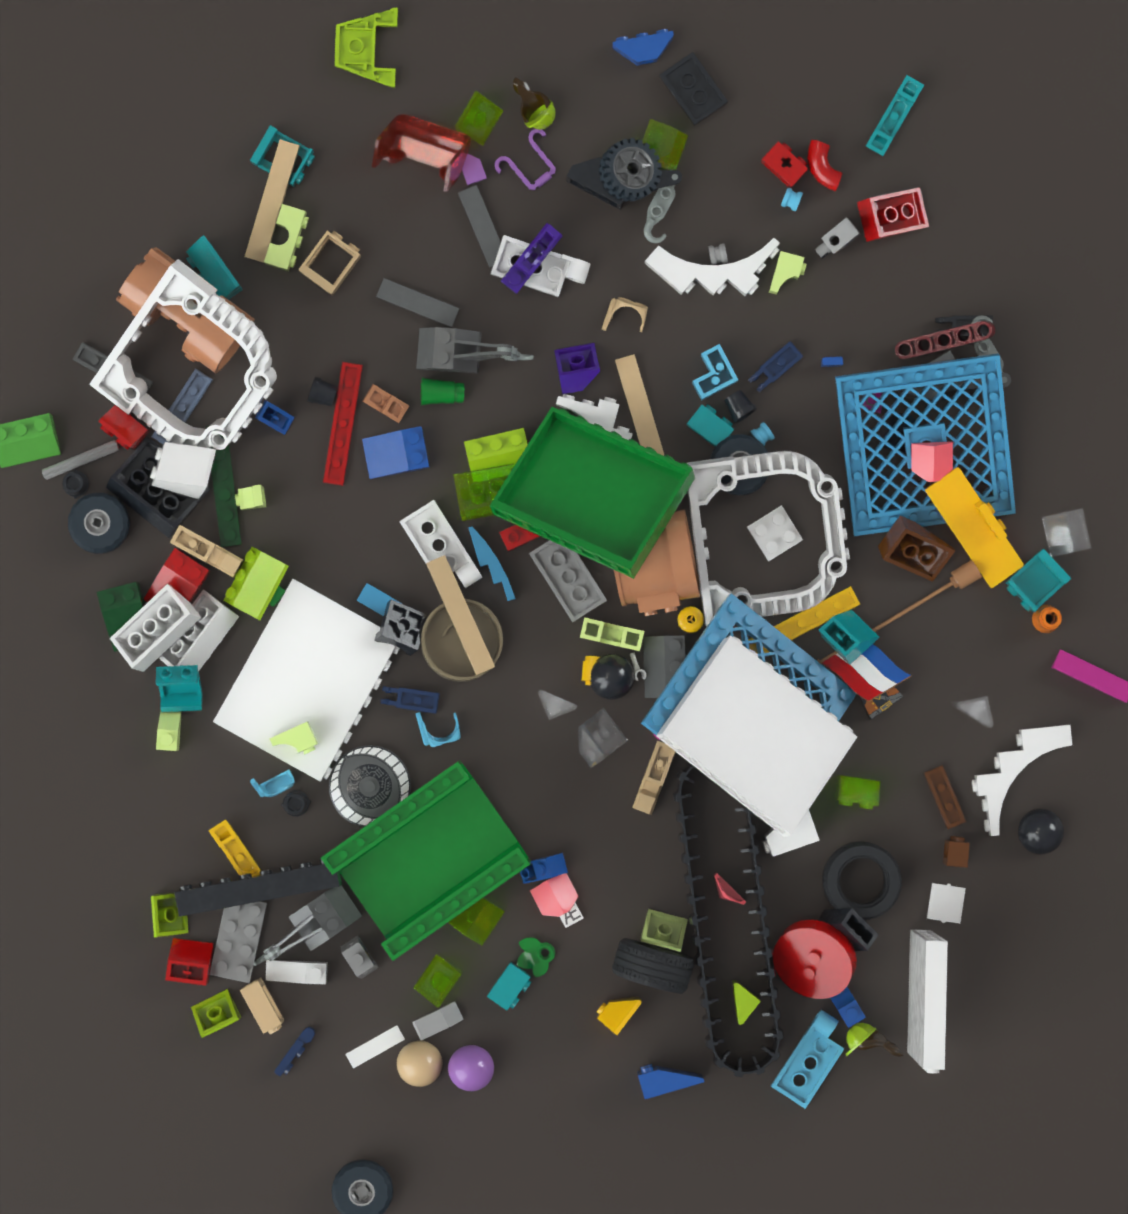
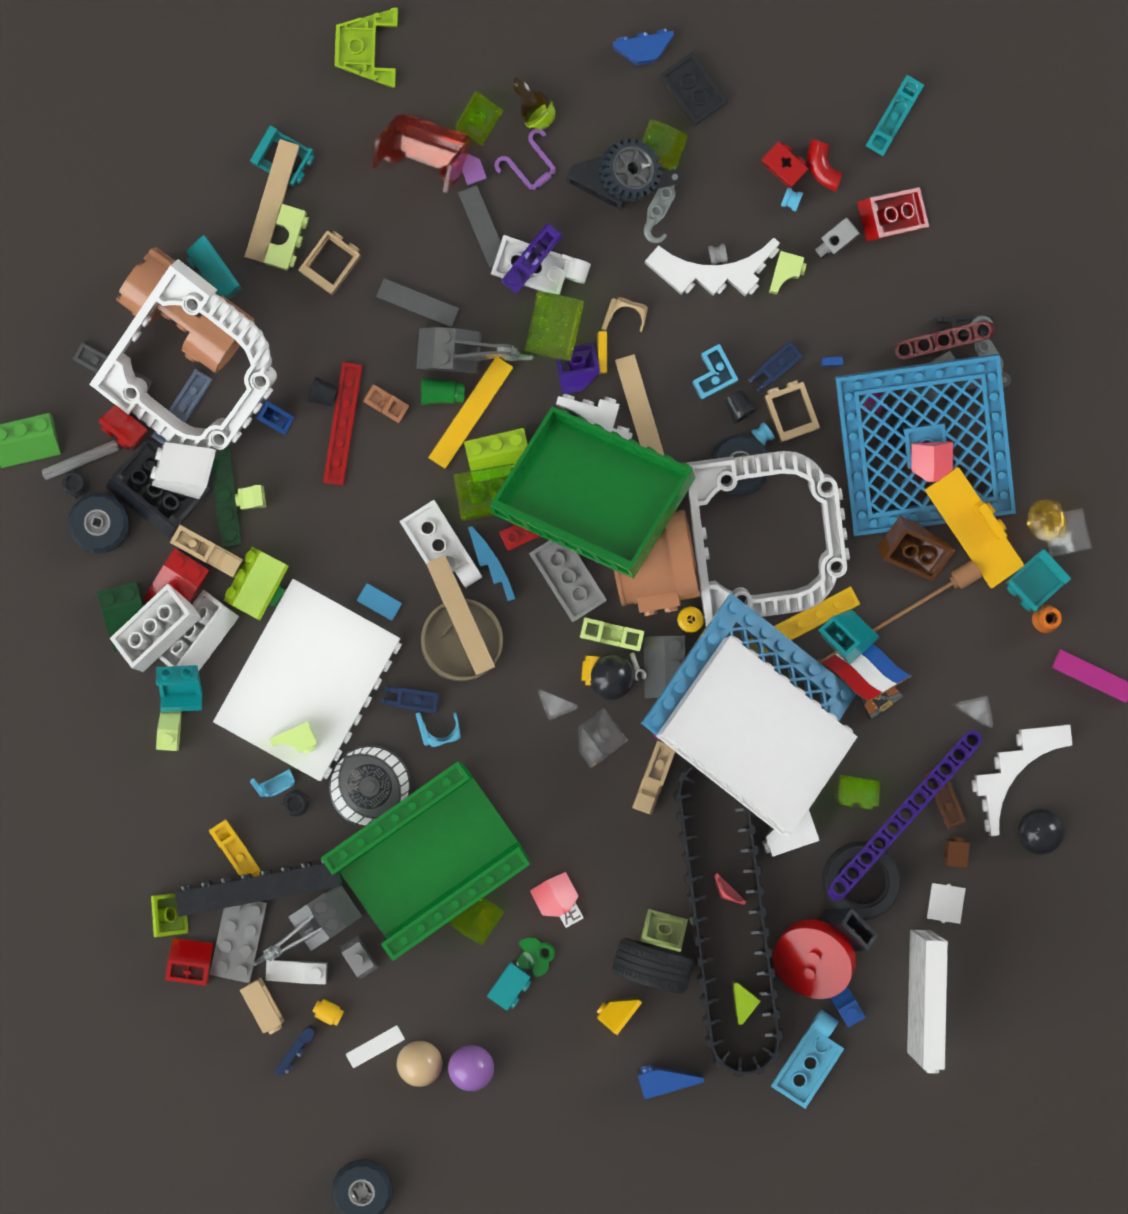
(215, 1013): lime slope -> none
(328, 1012): none -> yellow brick
(396, 452): slope -> none
(401, 627): piece -> none
(437, 980): clear neon green slope -> none
(437, 1020): light grey slope -> none
(470, 412): none -> yellow tile
(544, 868): blue slope -> none
(554, 326): none -> clear neon green slope
(602, 351): none -> yellow tile
(709, 425): teal brick -> none
(774, 533): white plate -> none
(799, 431): none -> tan window
(864, 1036): piece -> none
(898, 821): none -> dark purple beam
(1046, 519): none -> clear yellow plate

